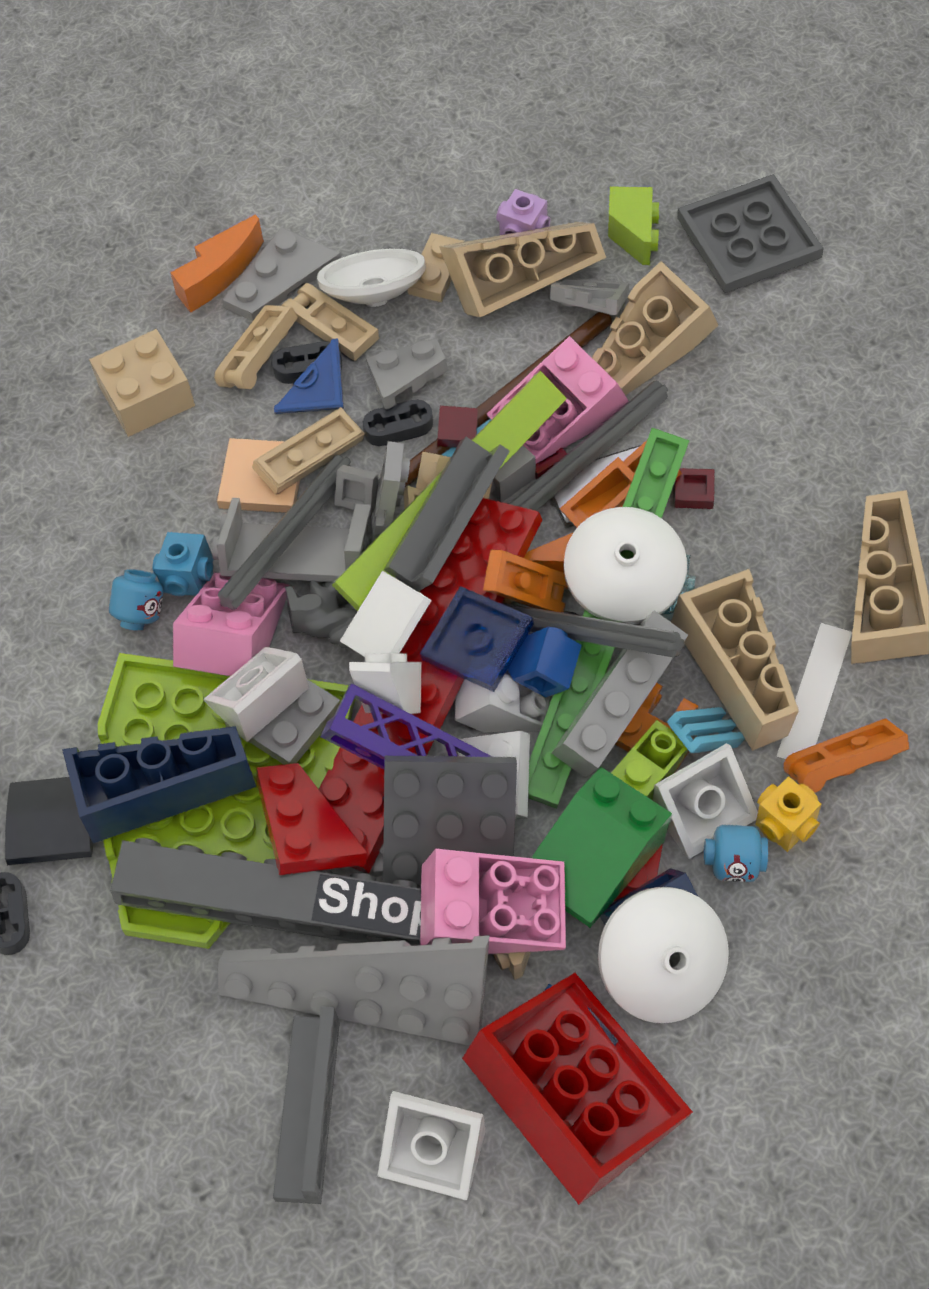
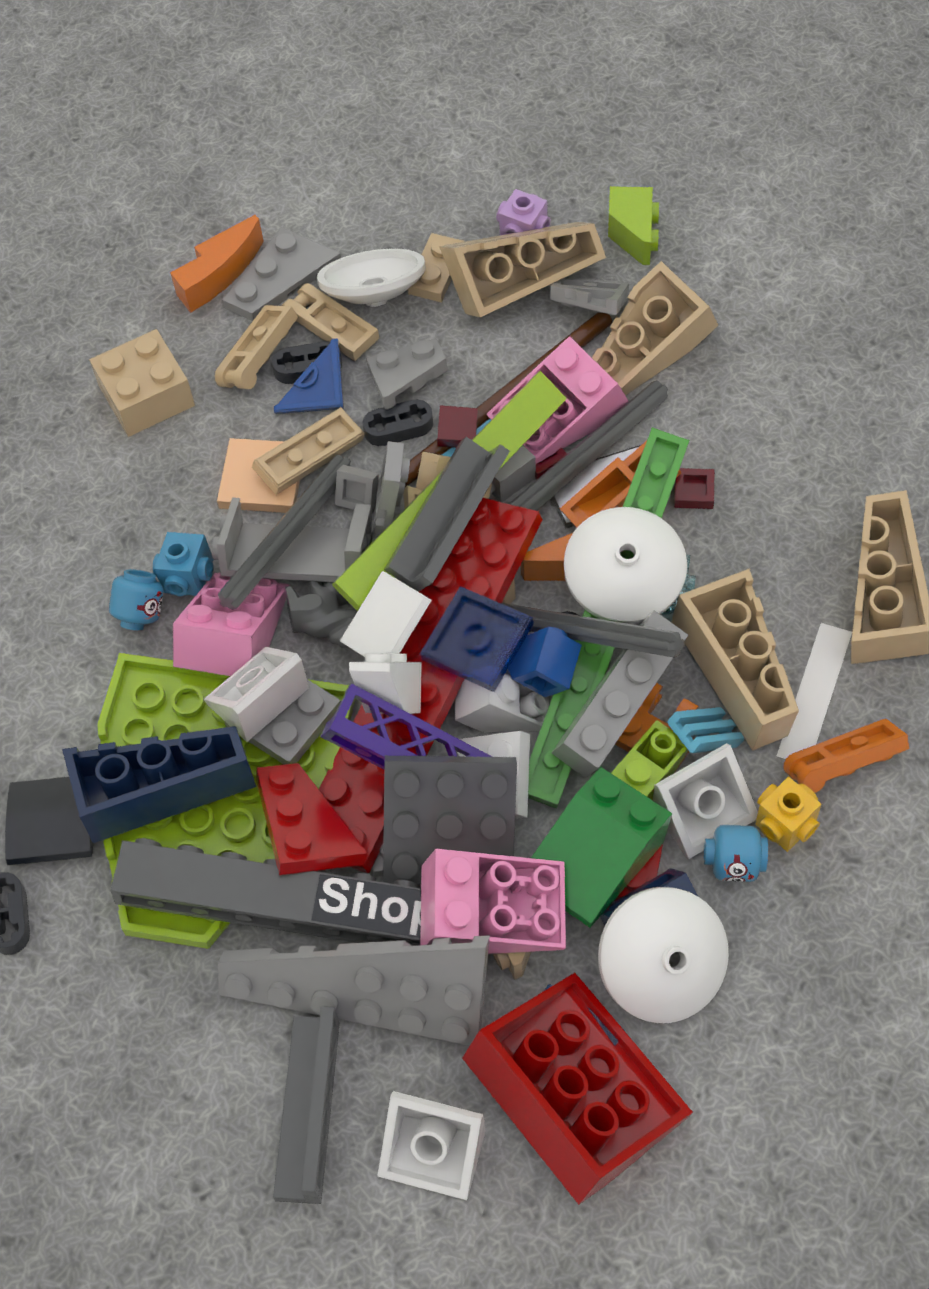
(525, 581): orange plate -> none
(749, 233): dark grey plate -> none

